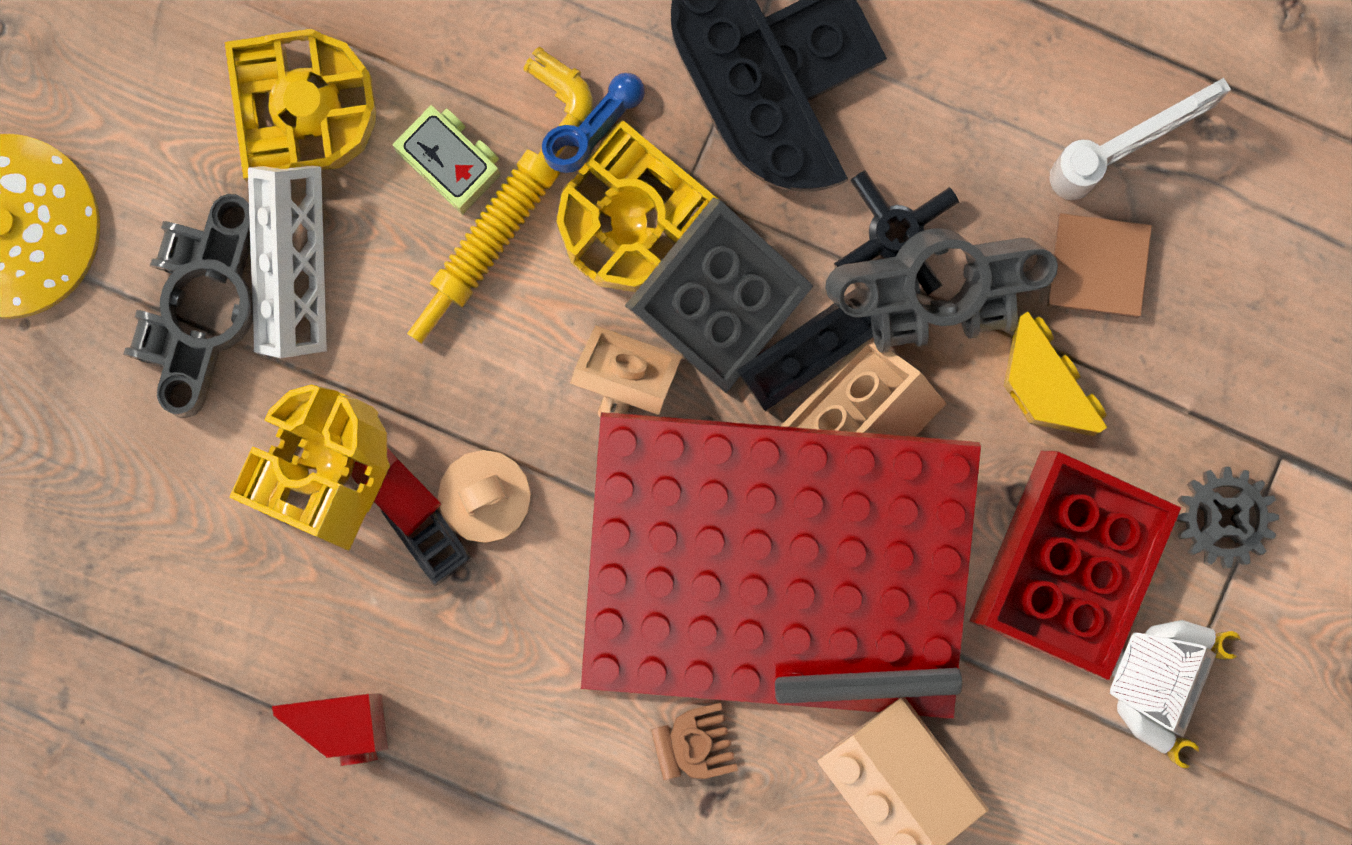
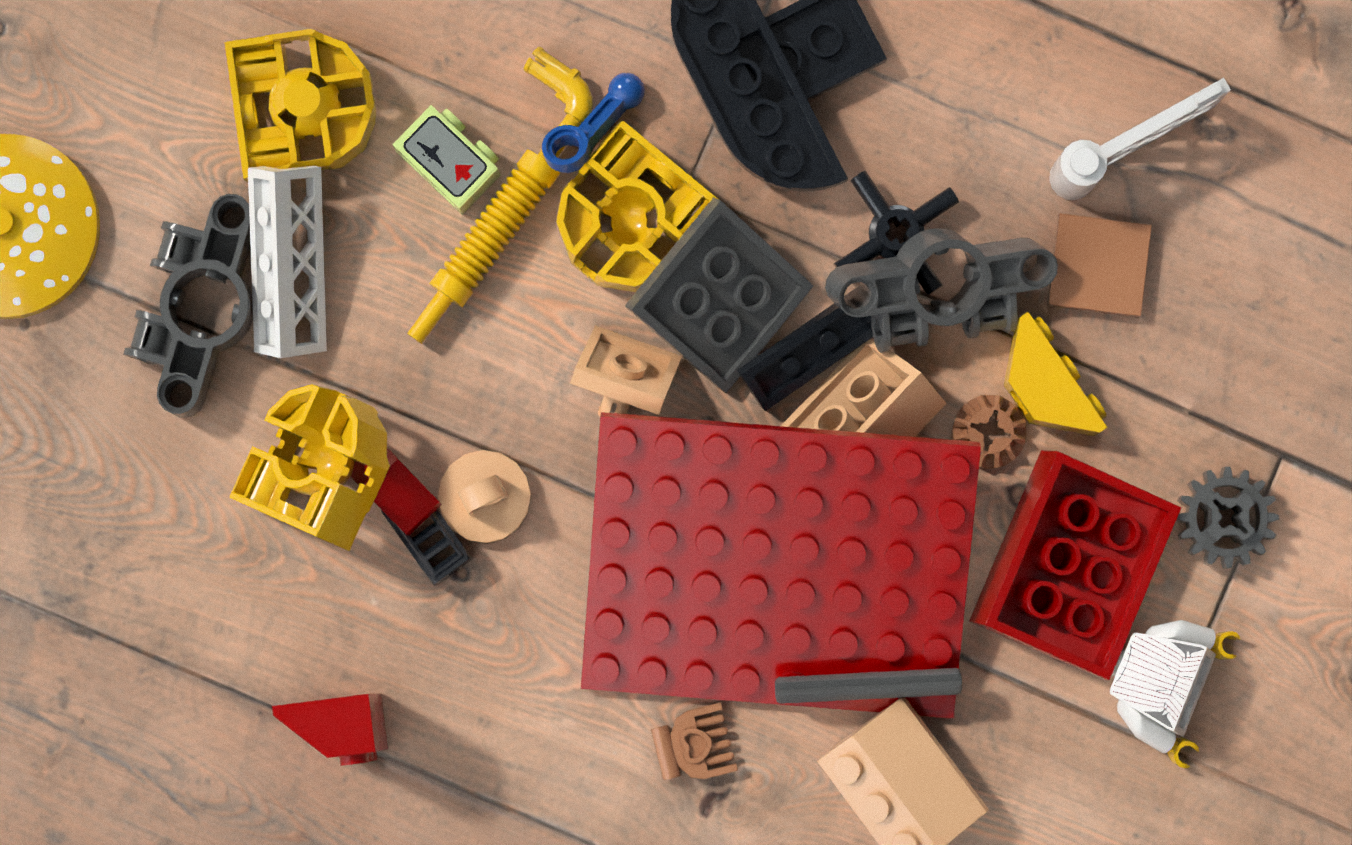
(1009, 420): none -> nougat gear

